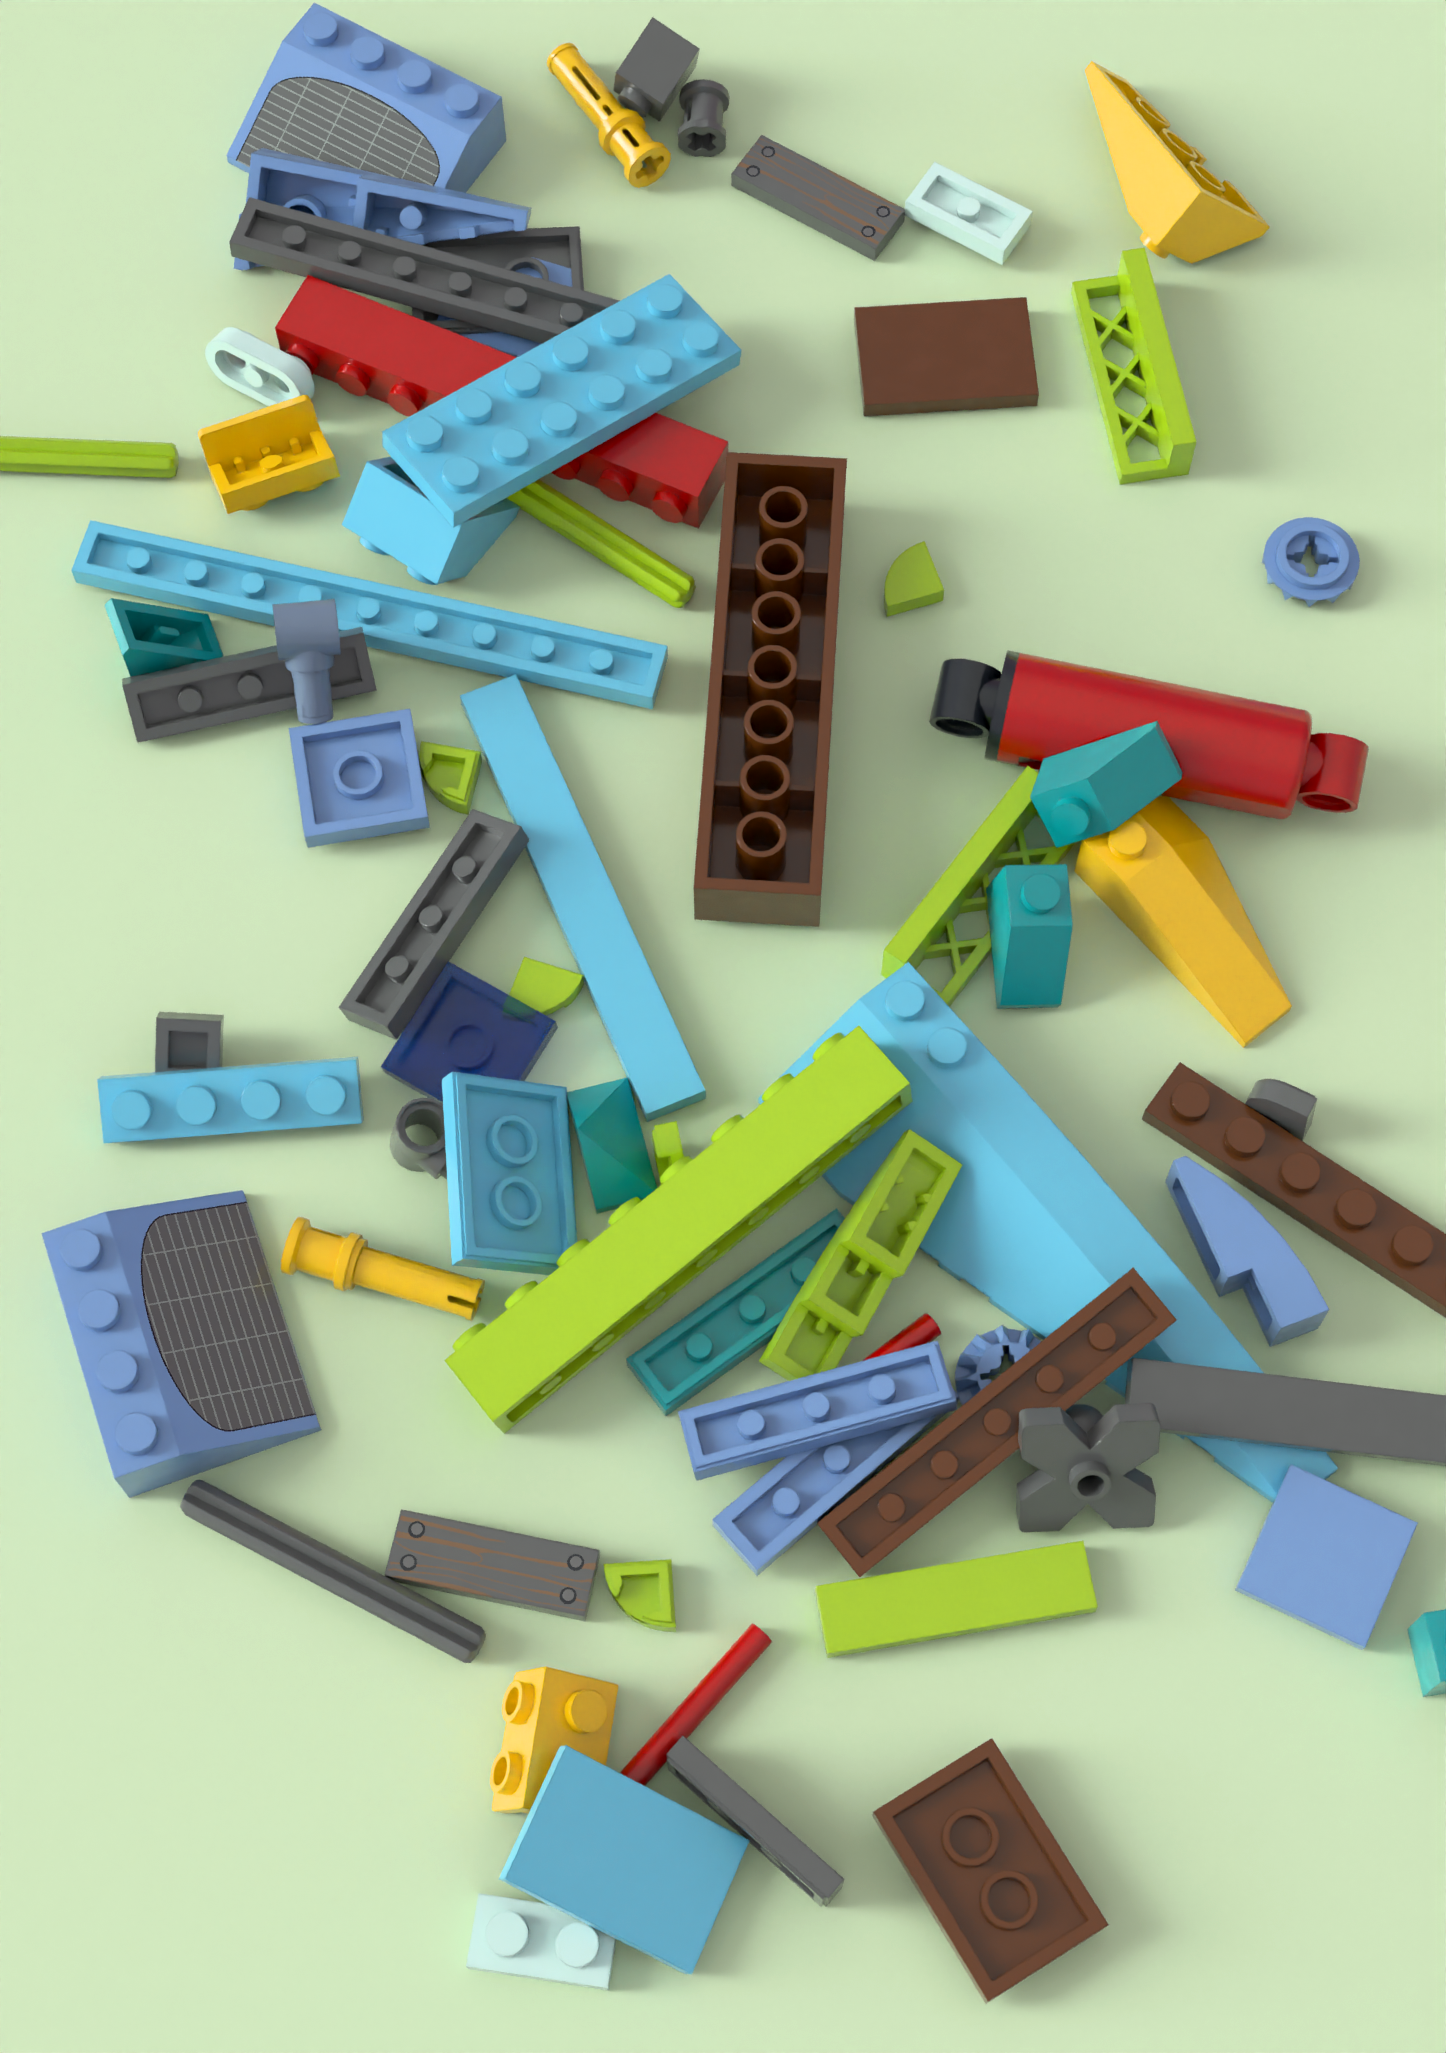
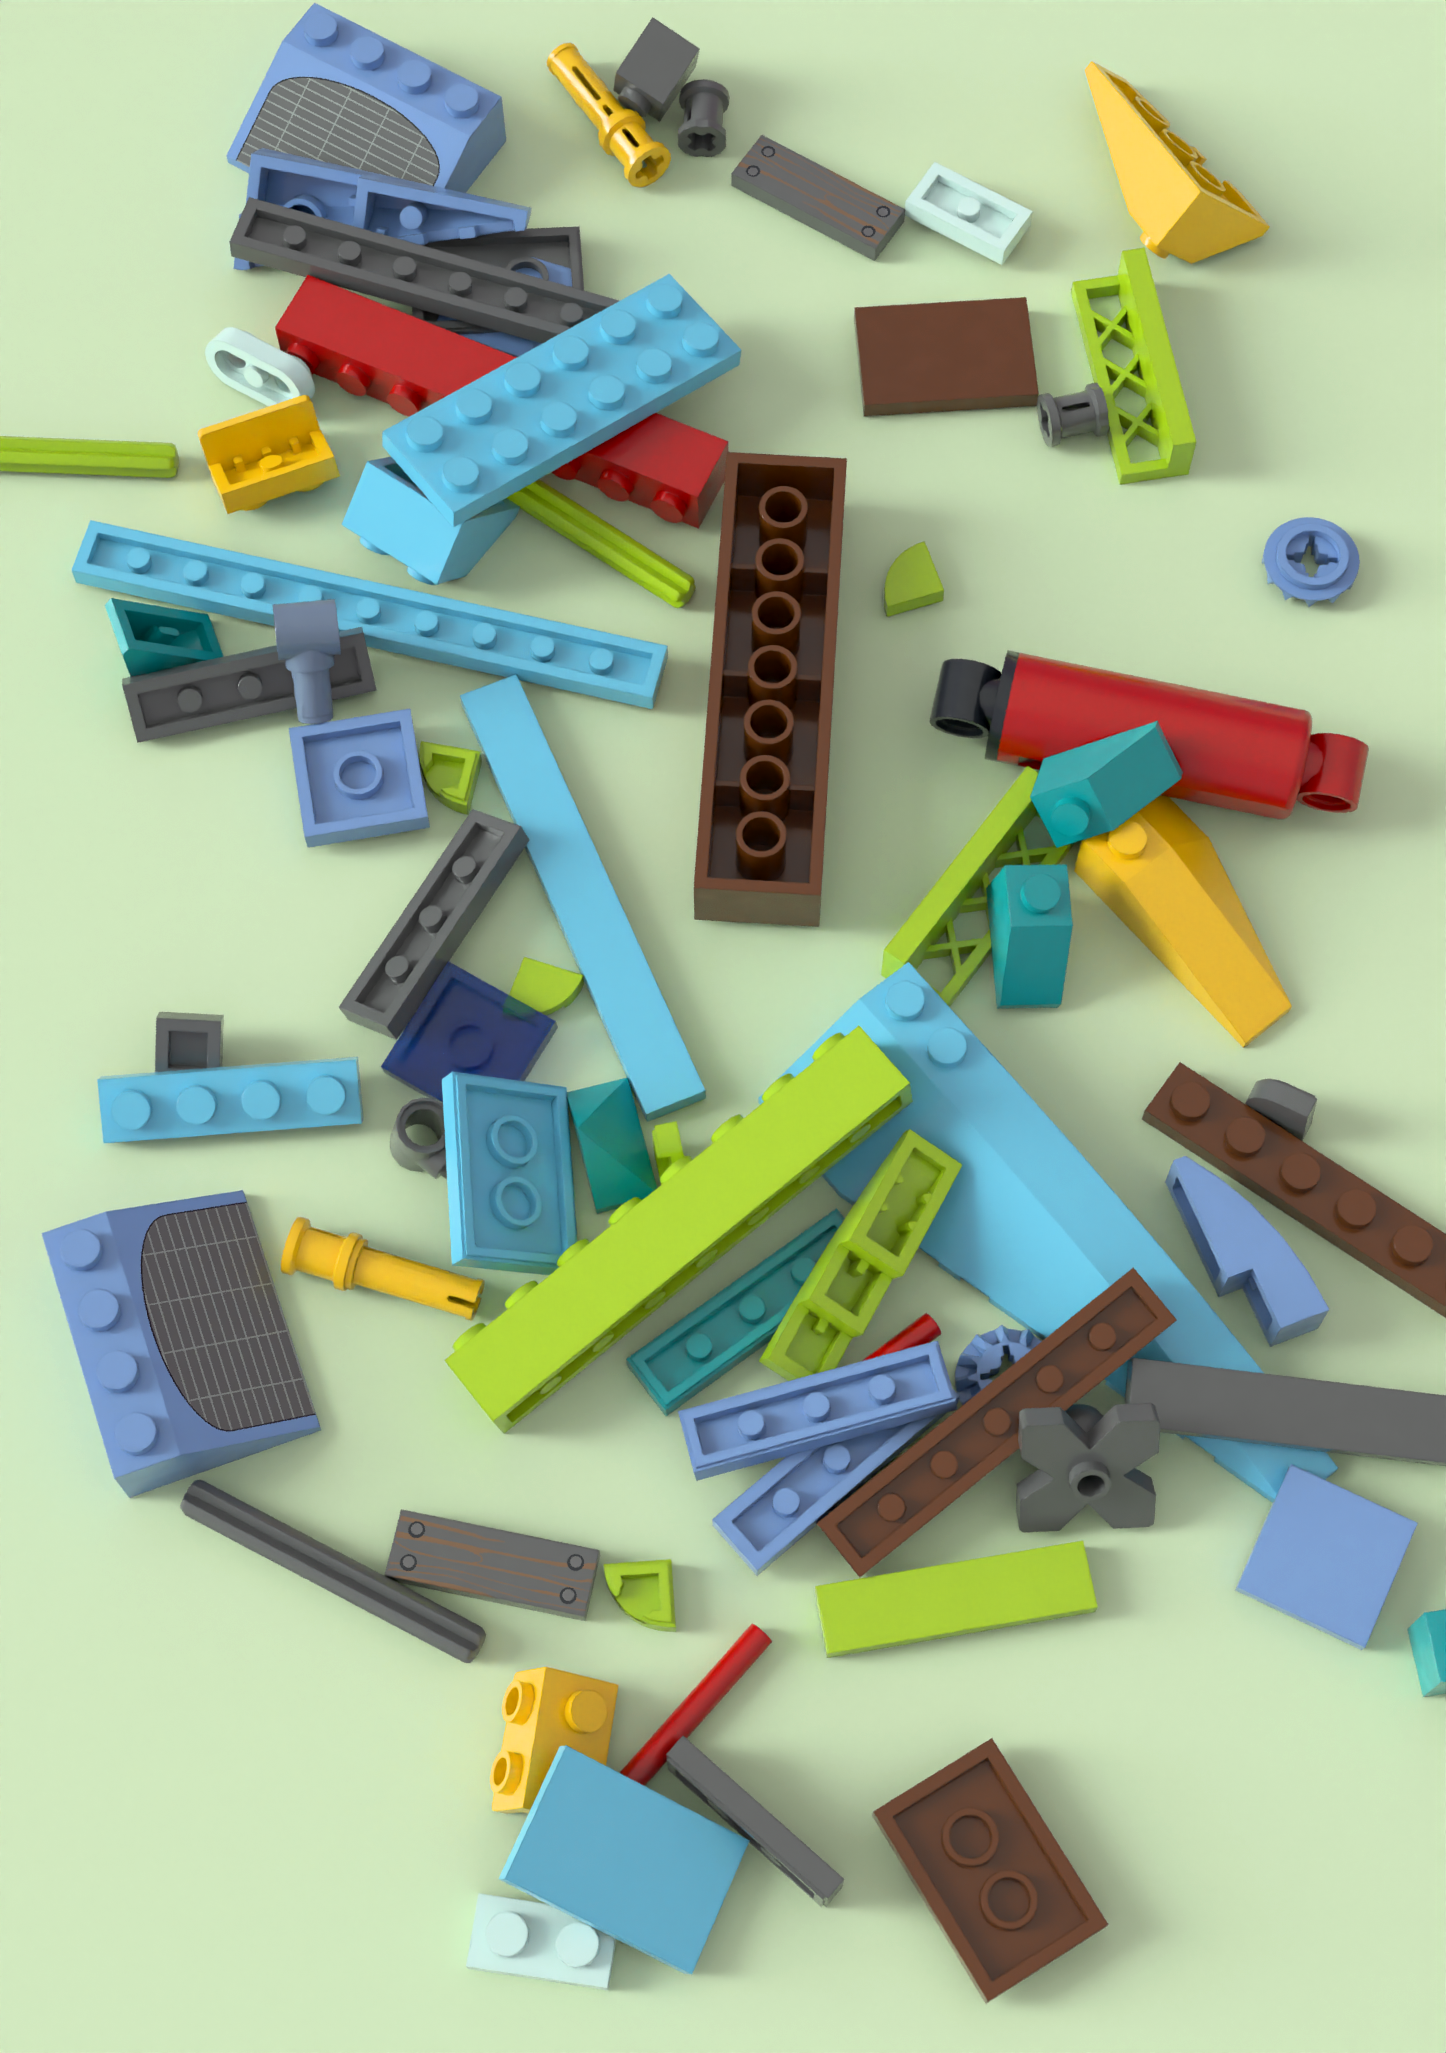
(1072, 414): none -> dark grey bush

